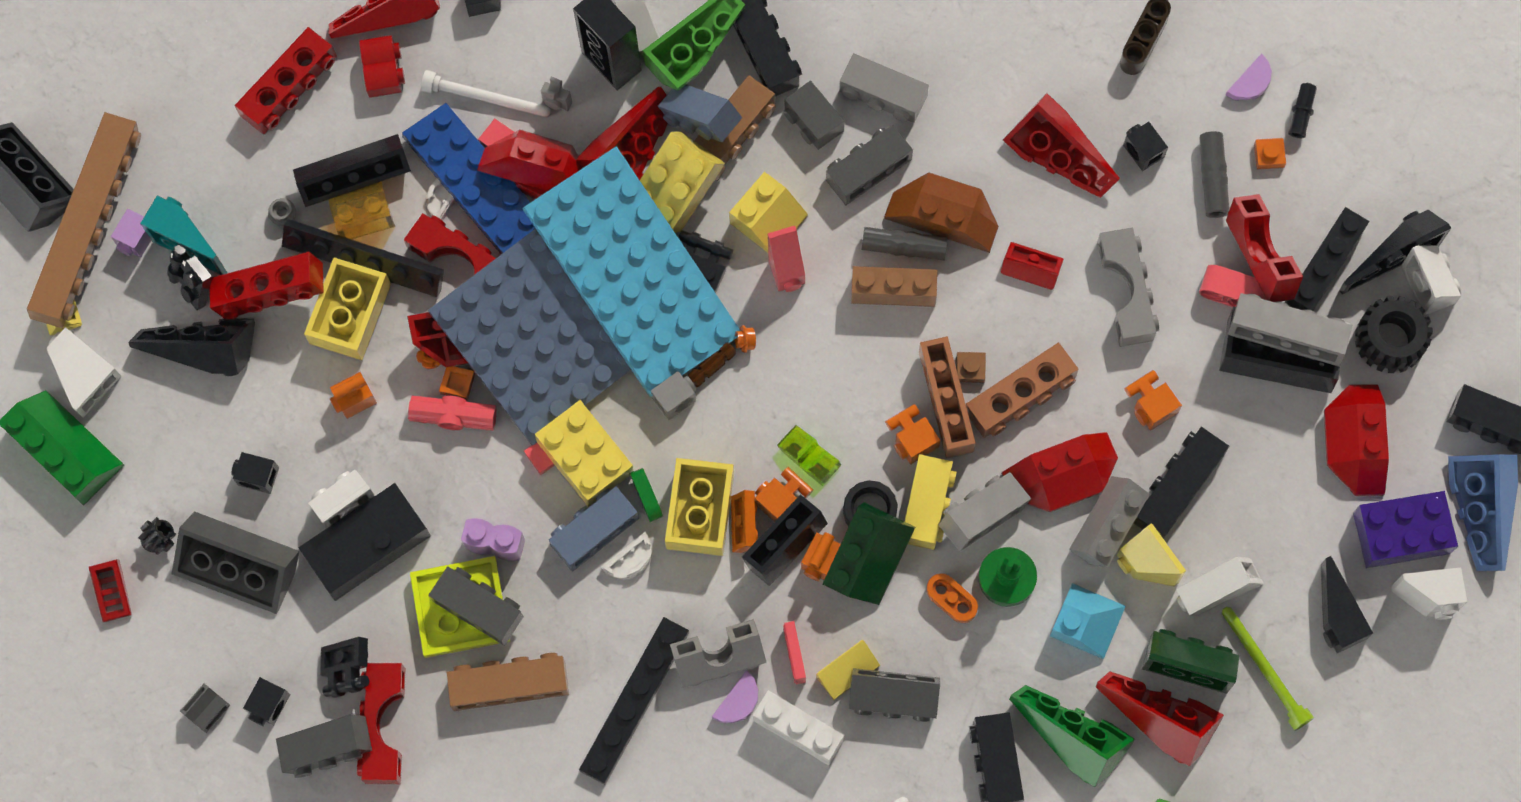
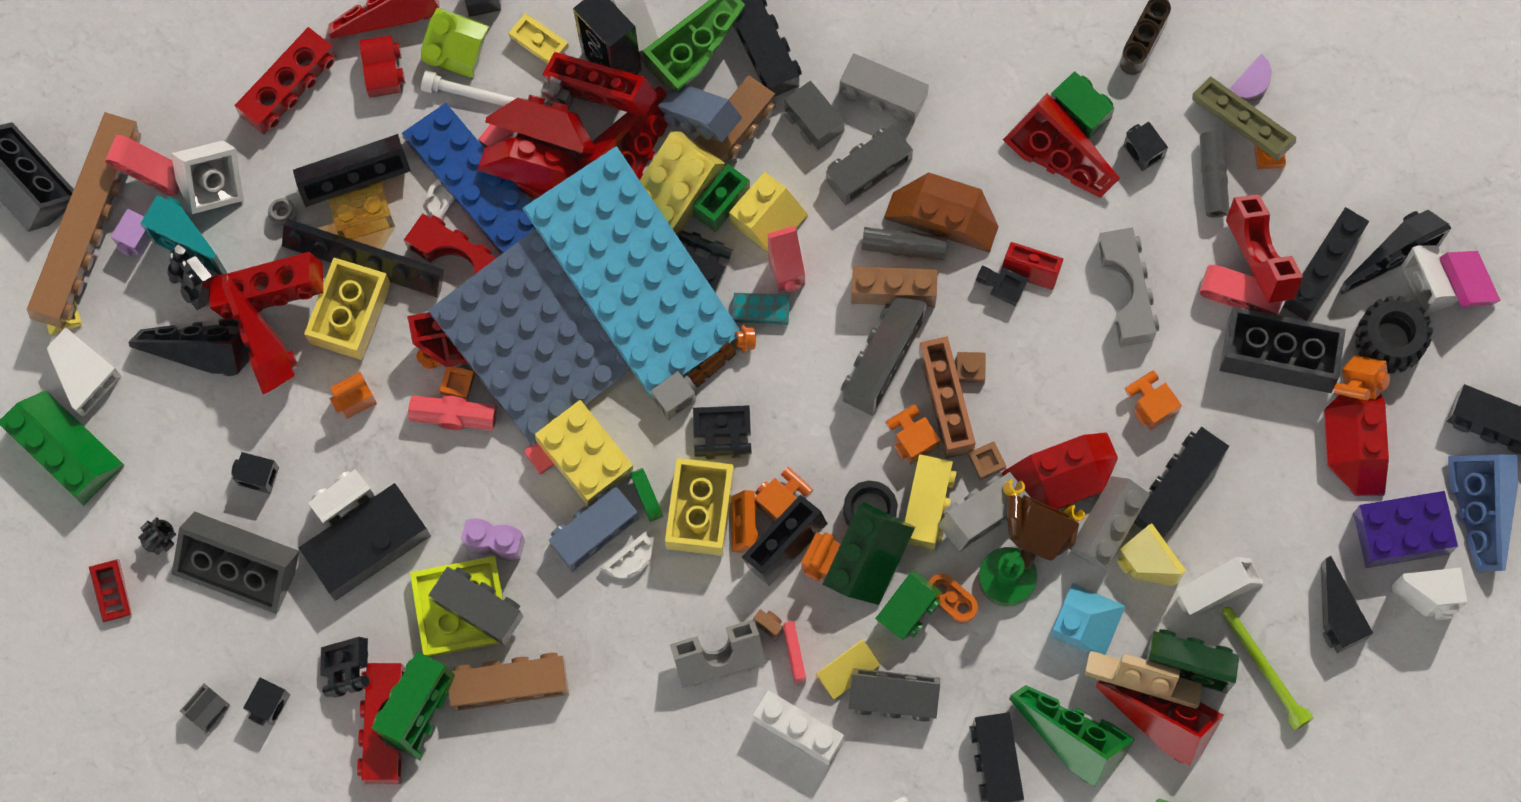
(142, 164): none -> coral beam
(208, 176): none -> white slope
(267, 352): none -> red wedge
(324, 745): dark grey brick -> none
(413, 703): none -> green wedge
(453, 42): none -> lime slope
(537, 38): none -> light yellow plate
(544, 123): none -> red wedge
(601, 84): none -> red brick
(633, 702): black plate -> none
(720, 197): none -> green brick
(722, 422): none -> black plate
(739, 702): lavender tile -> none
(761, 308): none -> teal tile
(769, 623): none -> medium nougat plate
(809, 455): clear neon green slope -> none
(884, 354): none -> dark grey slope
(909, 605): none -> green brick
(987, 460): none -> medium nougat plate
(1006, 285): none -> black plate
(1039, 527): none -> reddish brown torso
(1053, 361): nougat brick -> none
(1084, 103): none -> green brick
(1144, 677): none -> tan bracket
(1244, 118): none -> olive plate
(1290, 329): light grey brick -> none
(1302, 110): black axle -> none
(1363, 378): none -> orange brick
(1469, 278): none -> dark pink tile

